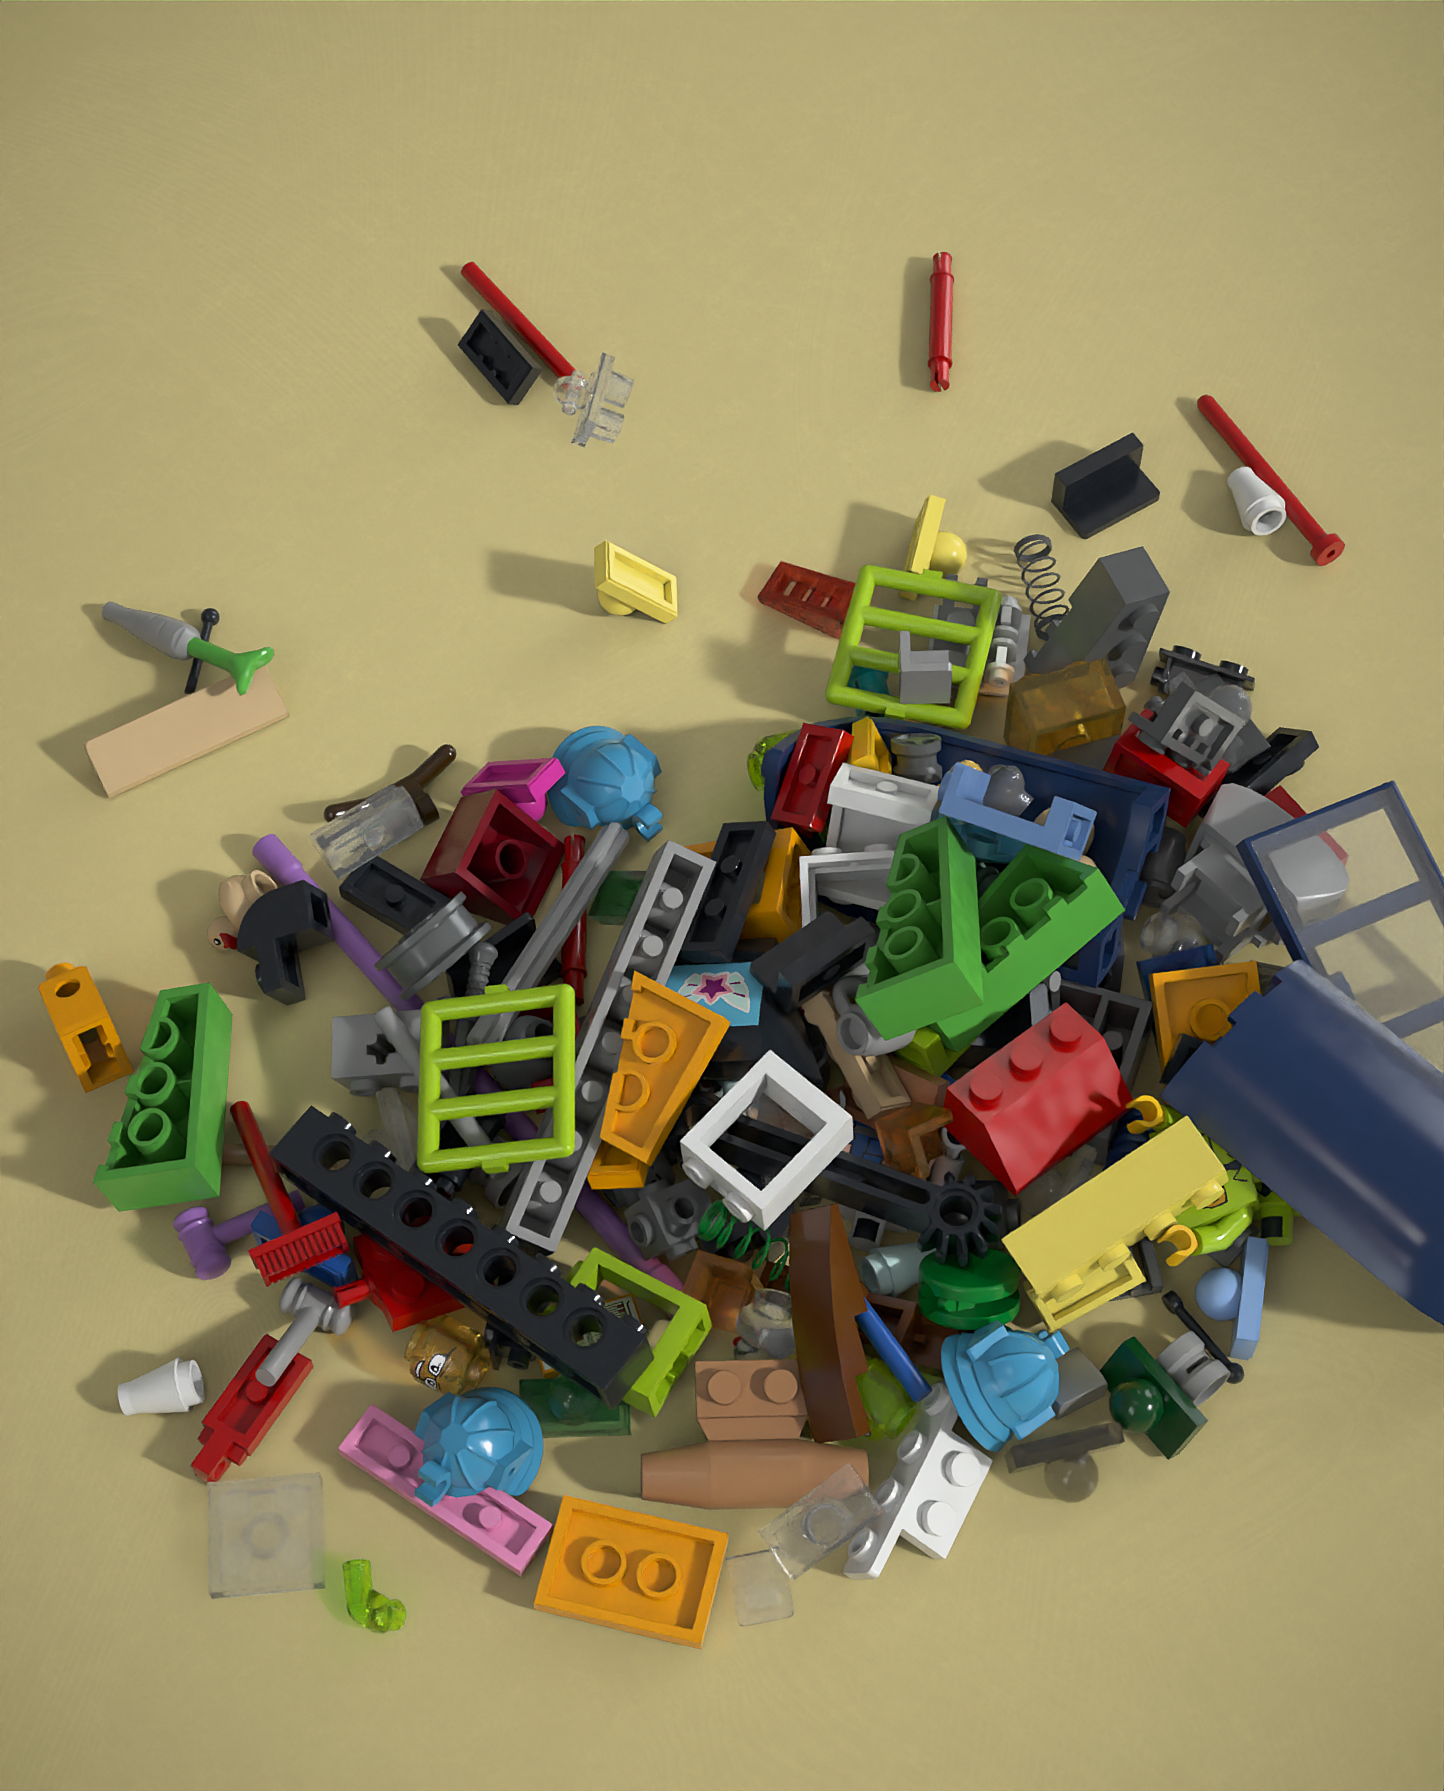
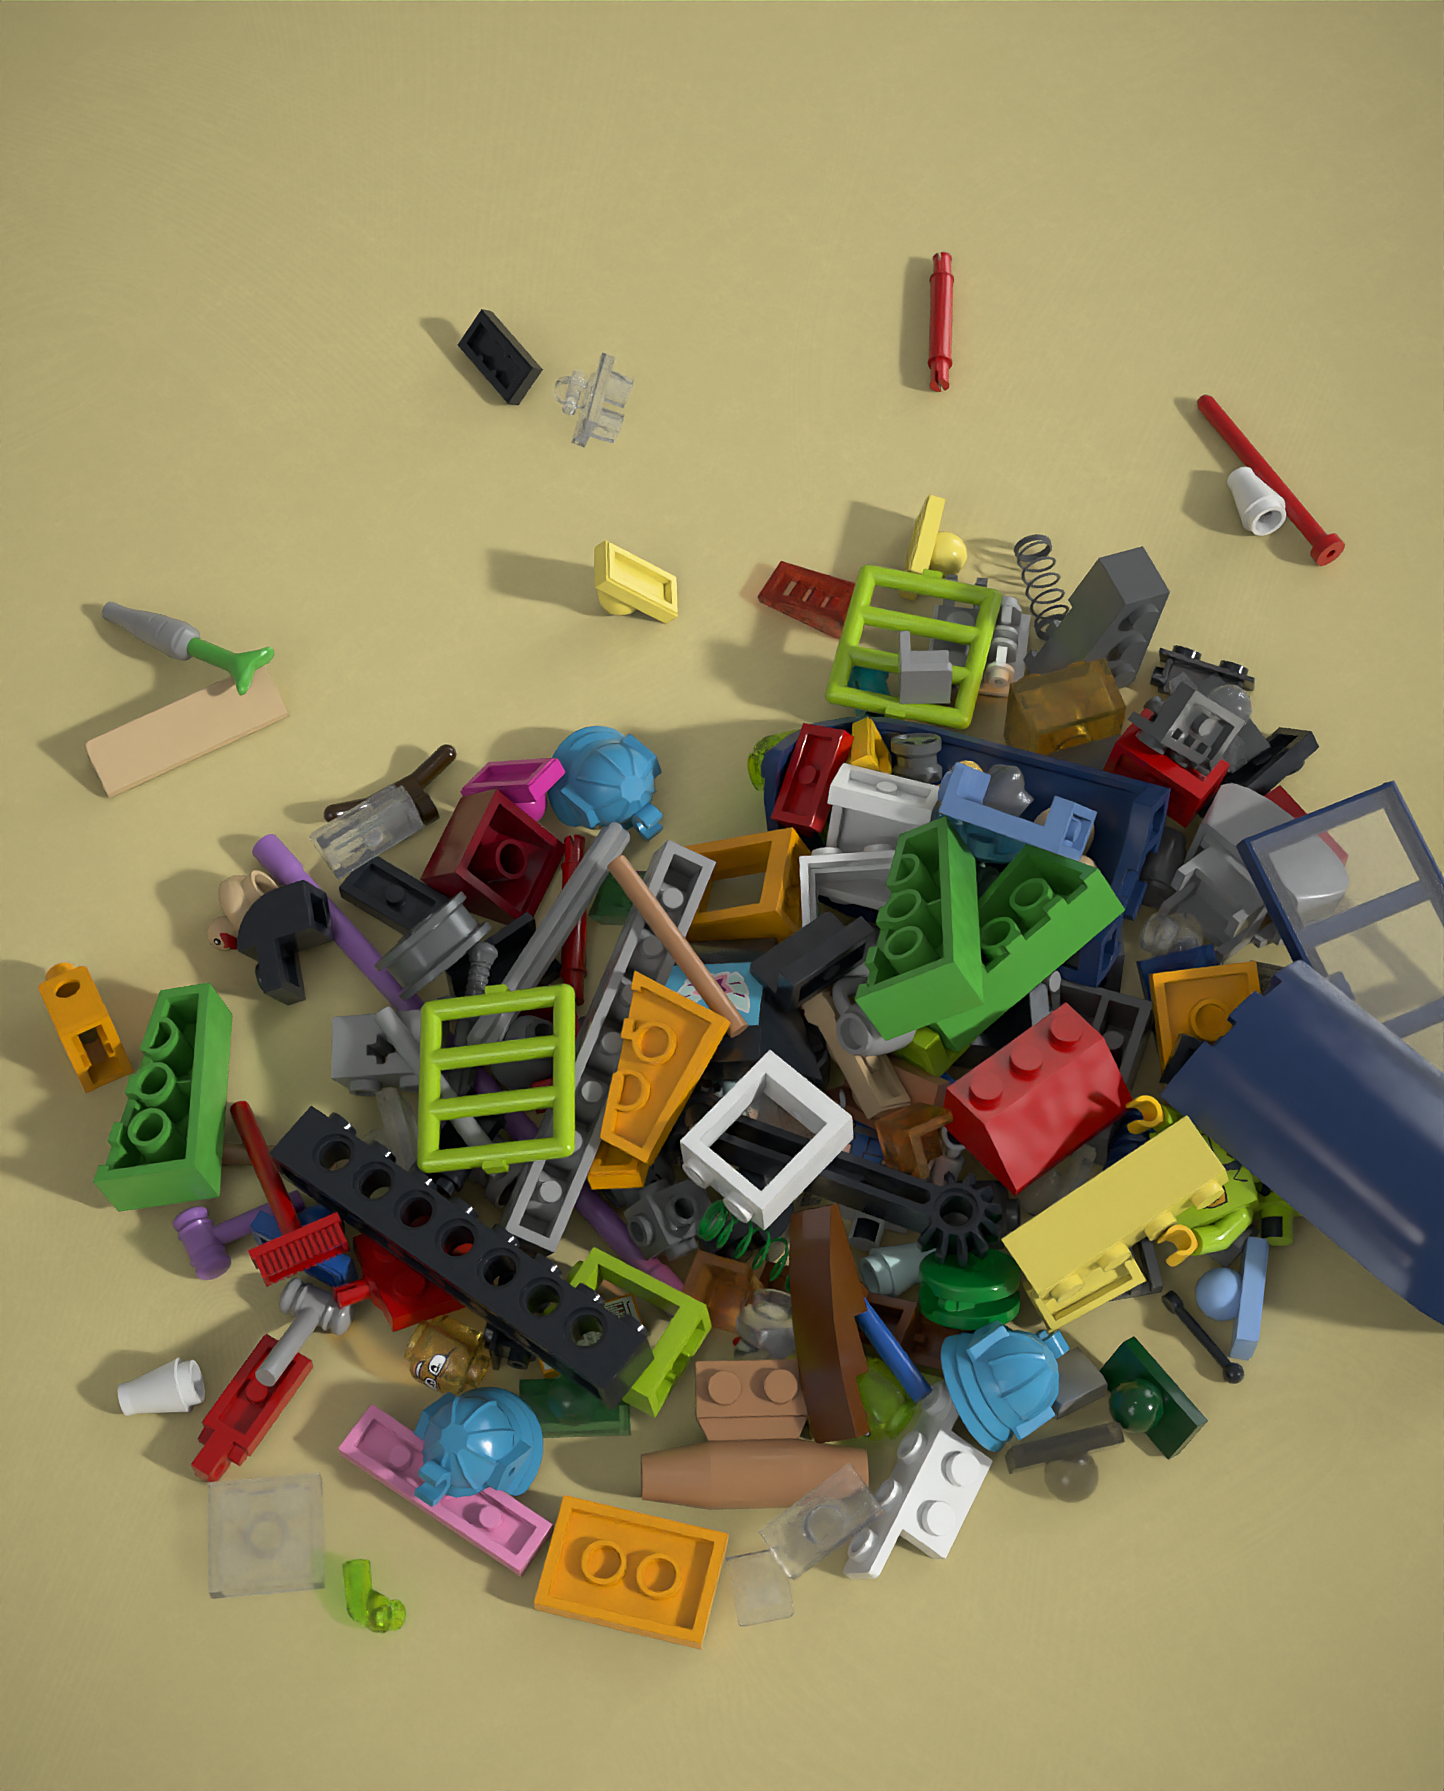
(210, 618): black hinge -> none
(517, 320): red bar -> none
(676, 944): none -> medium nougat bar
(724, 906): black plate -> none
(1104, 487): black panel -> none
(1192, 1368): light grey wheel -> none

